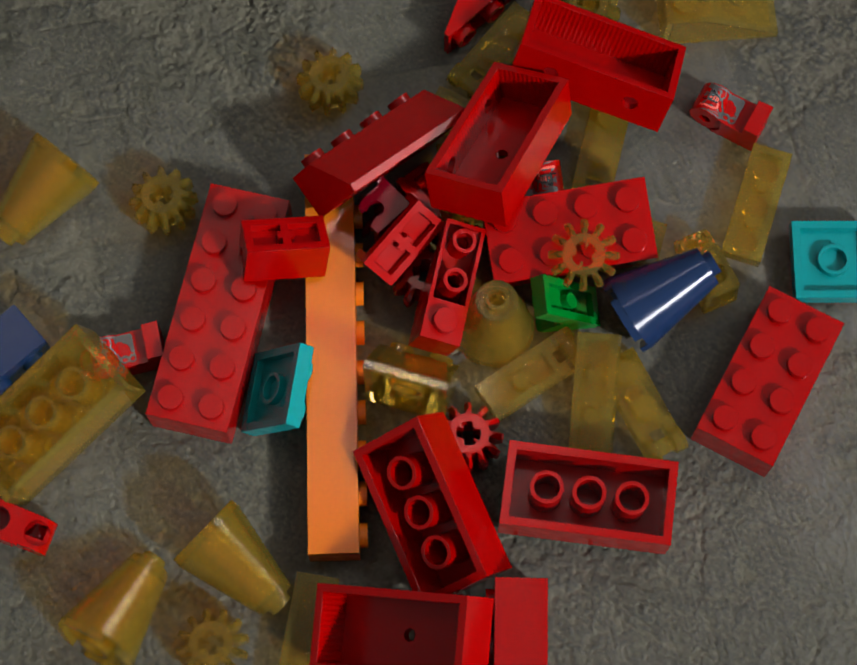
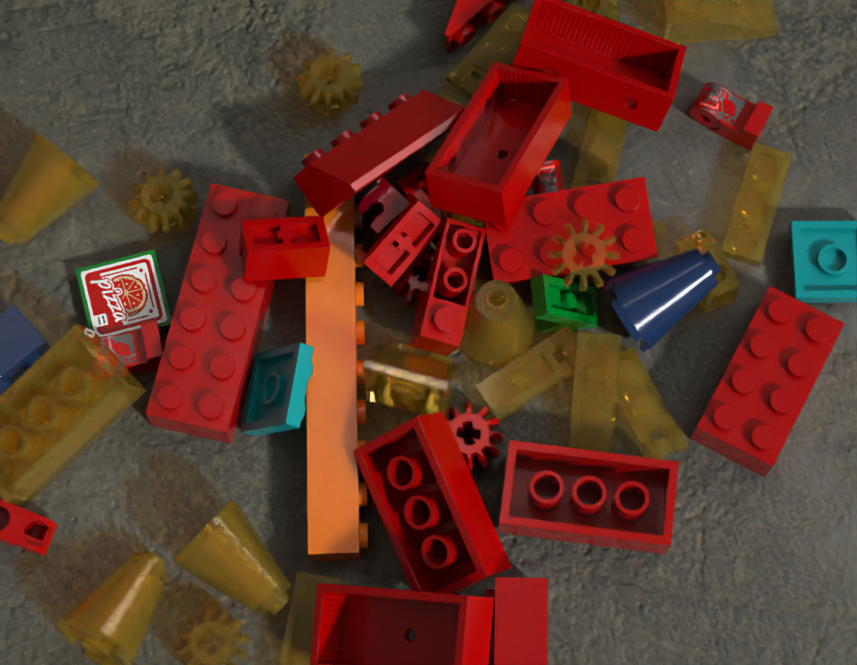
(124, 294): none -> tile

